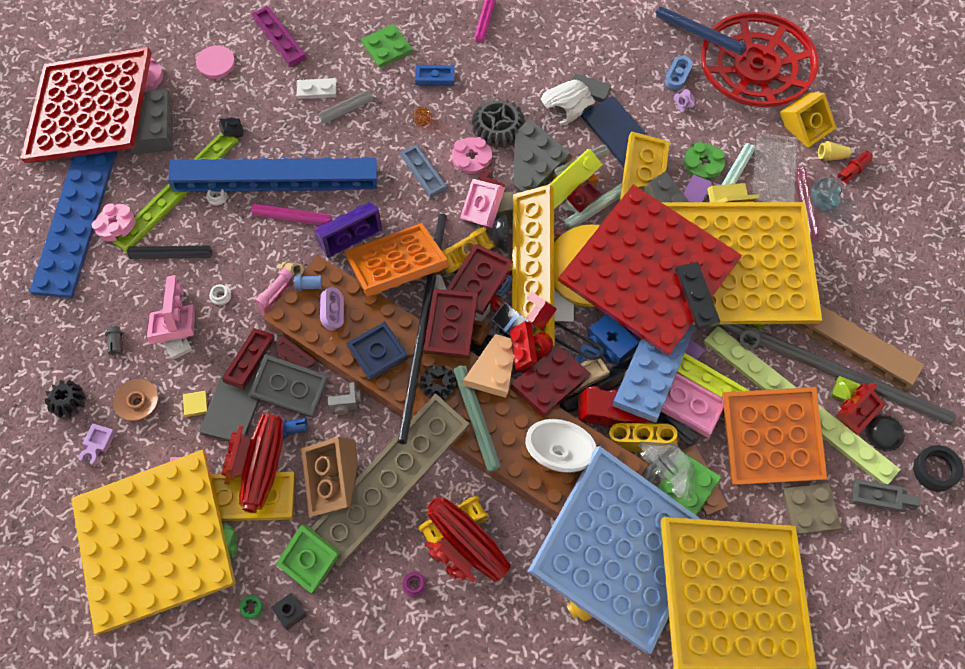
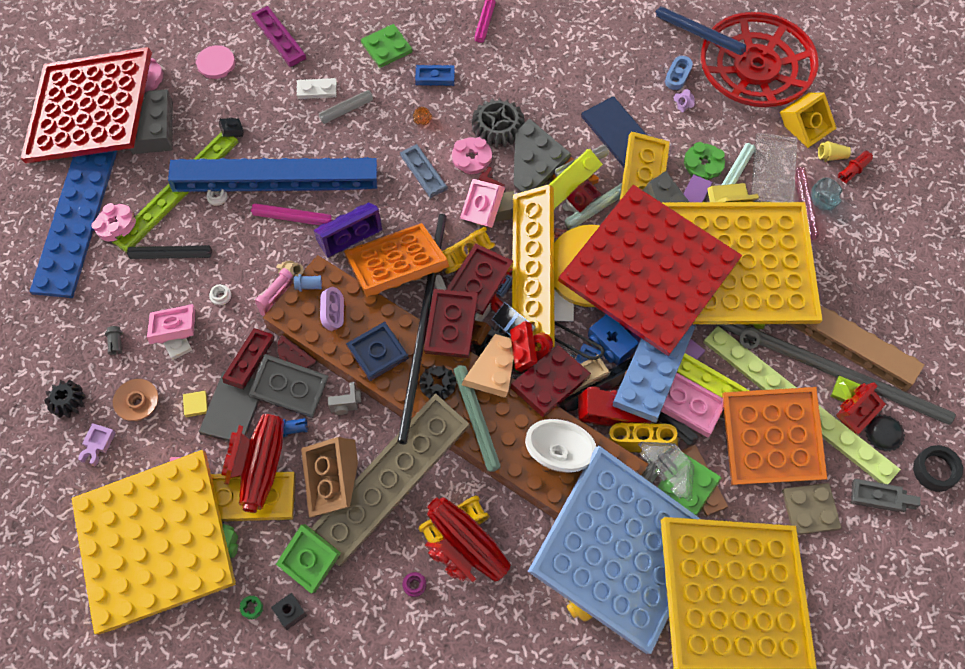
(172, 303): bright pink plate -> none
(500, 232): black hat -> none
(541, 312): red panel -> none
(571, 96): white hair -> none
(598, 89): dark grey tile -> none
(697, 295): black plate -> none

